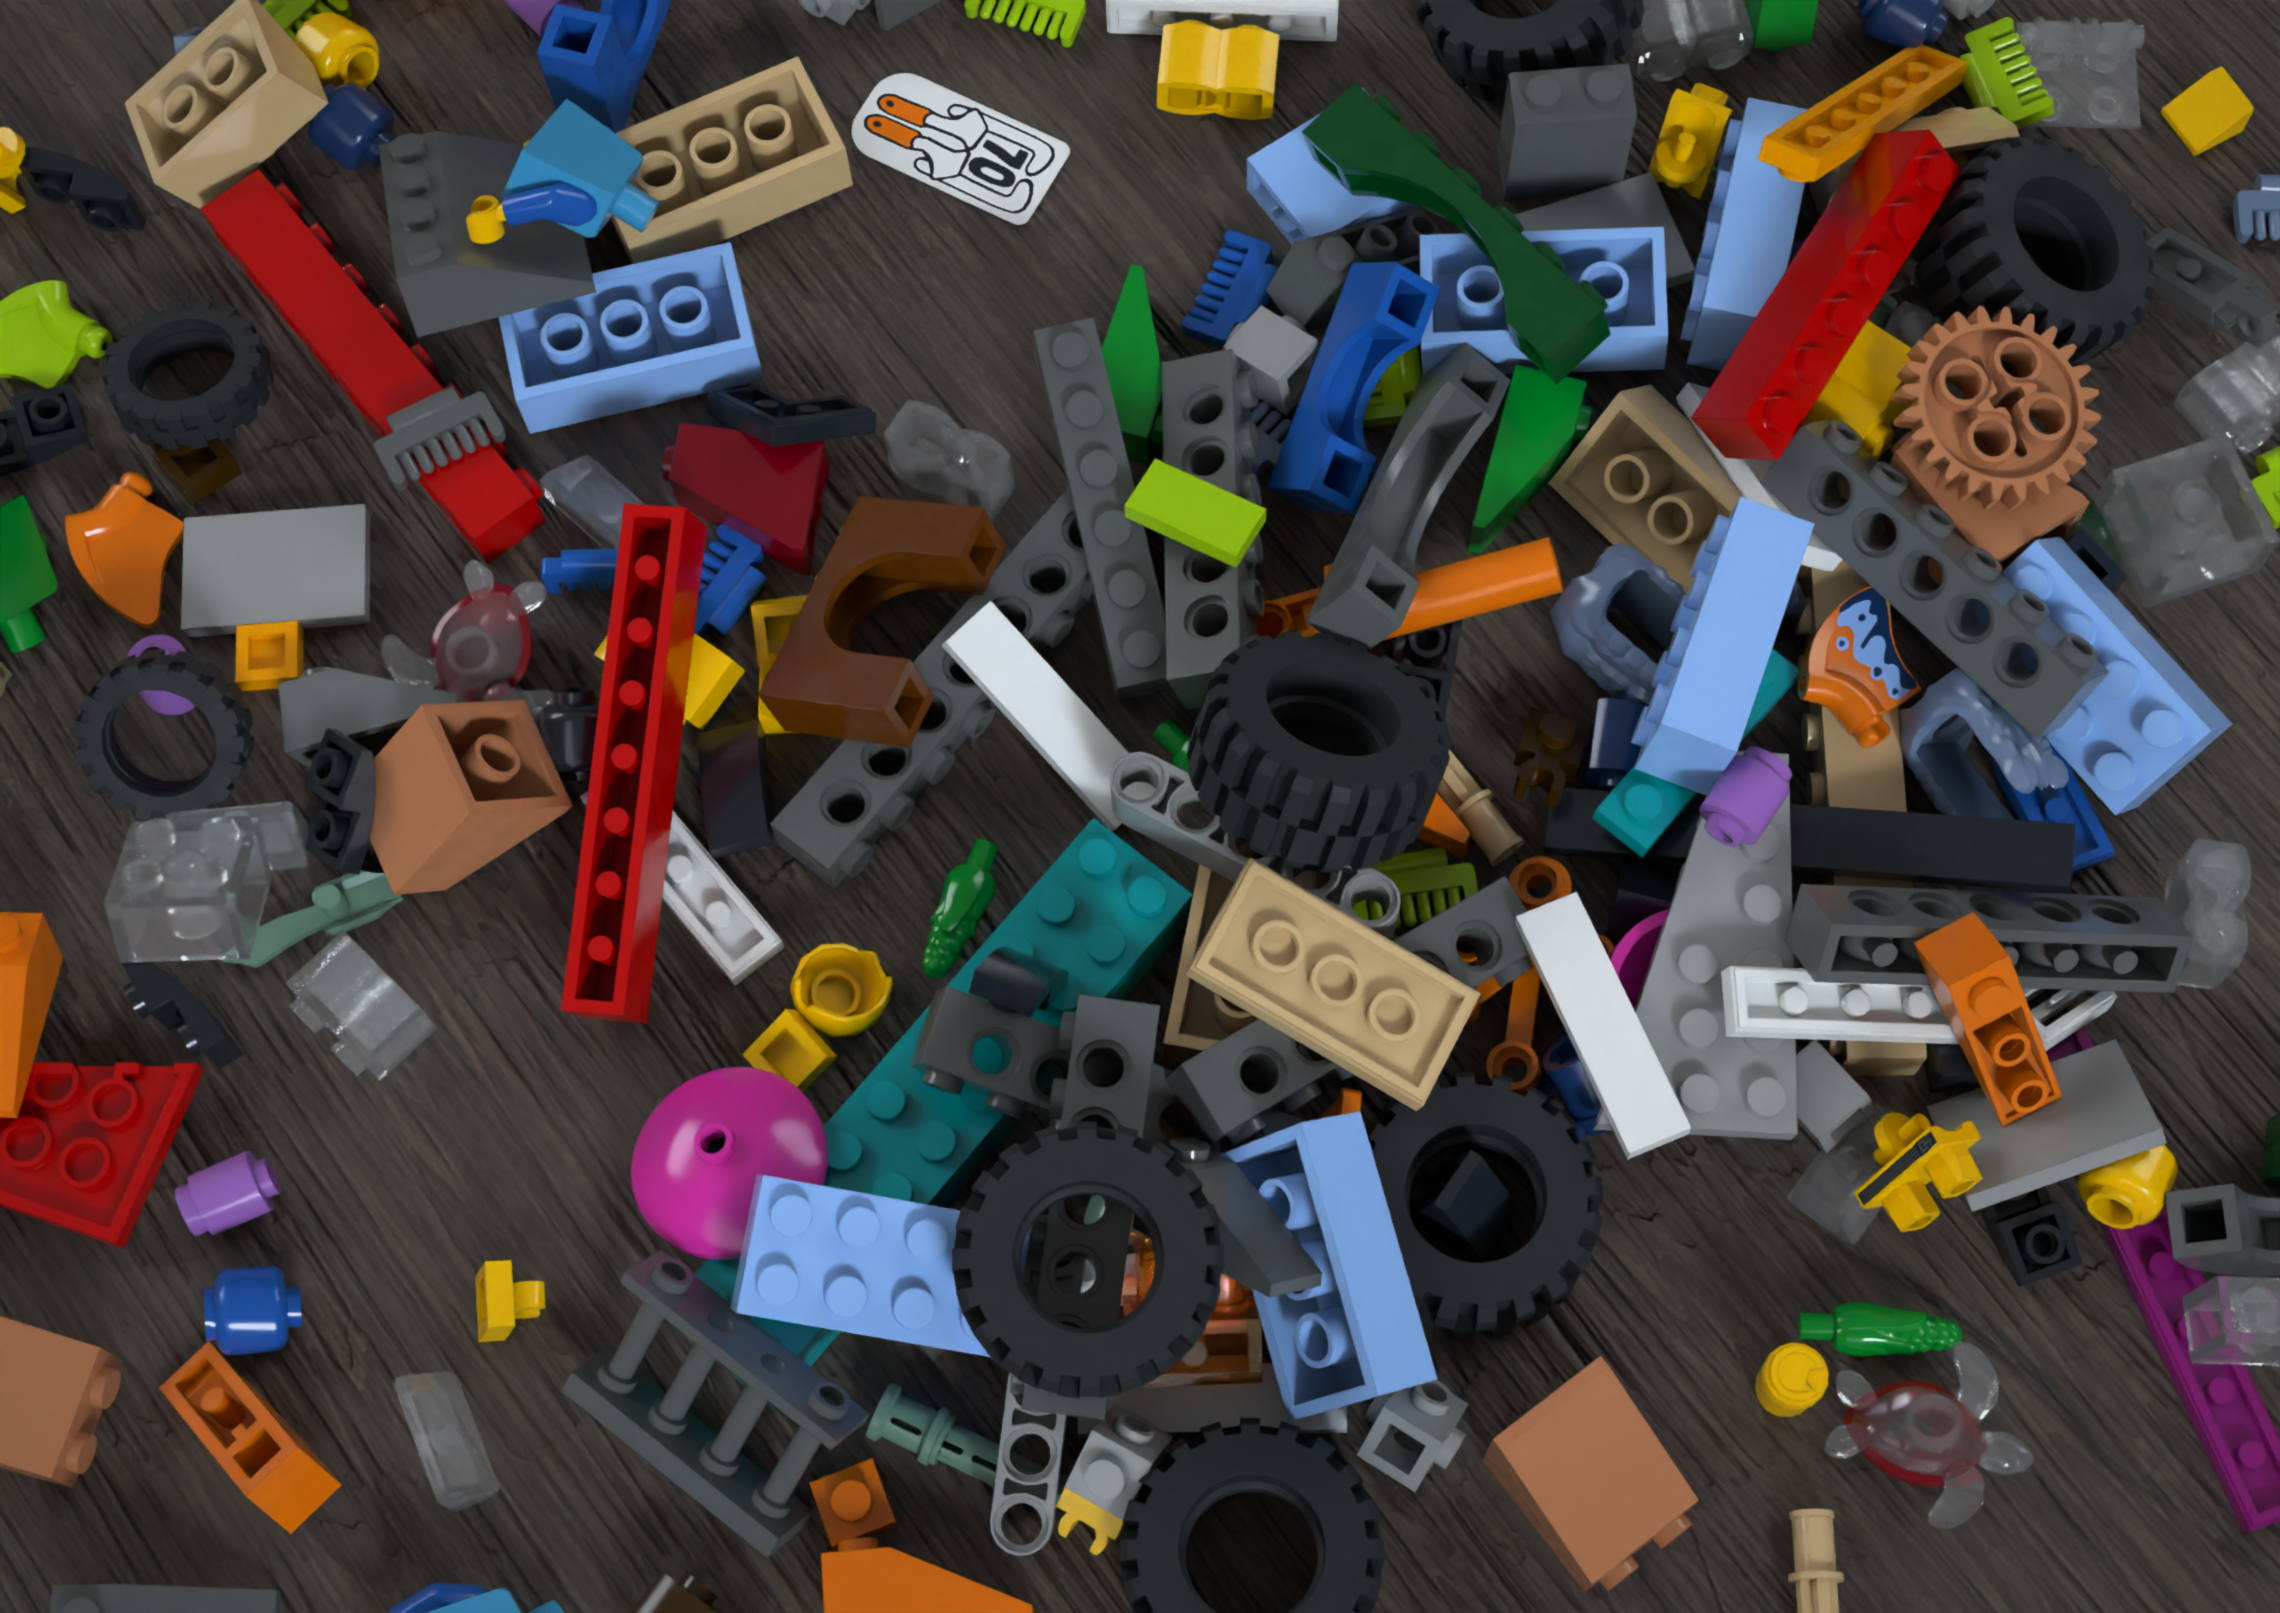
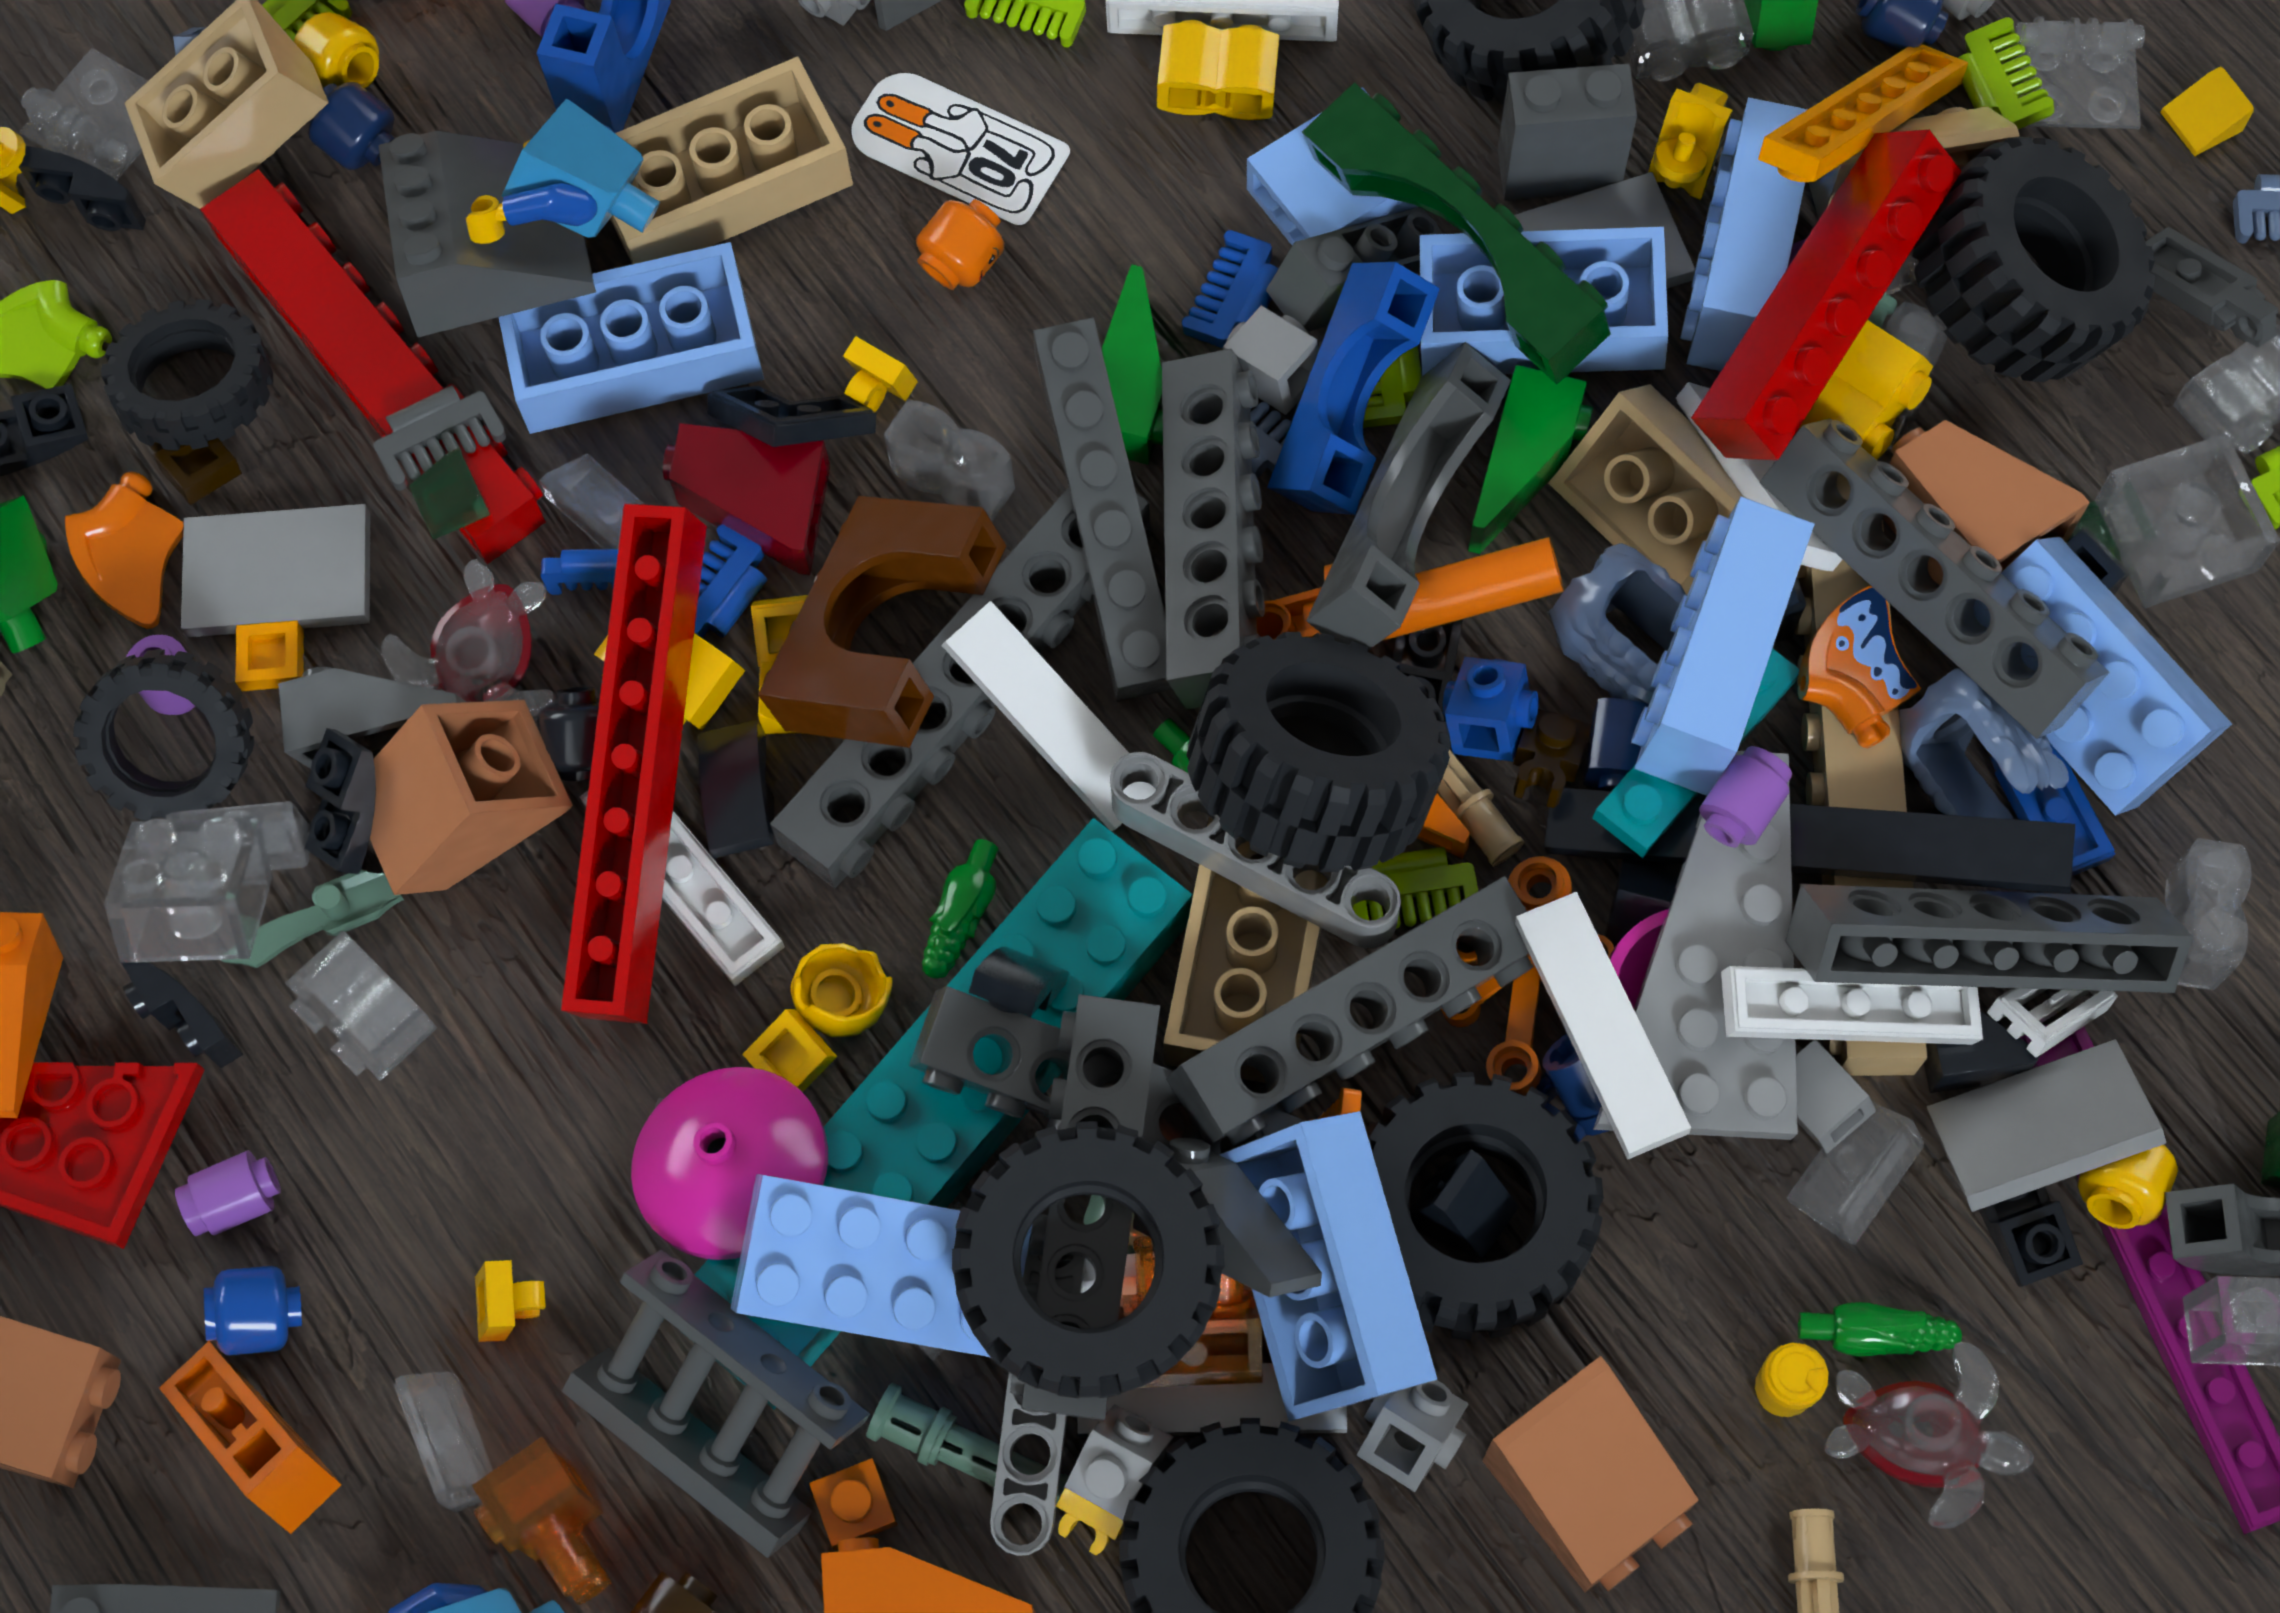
(87, 115): none -> clear hinge
(448, 495): none -> clear green slope
(541, 1509): none -> clear orange brick
(876, 375): none -> yellow tile
(960, 243): none -> orange head
(1195, 513): lime tile -> none
(1333, 984): tan tile -> none
(1489, 708): none -> blue brick
(1913, 1157): yellow hips -> none
(1989, 1016): orange slope -> none
(2045, 390): nougat gear -> none

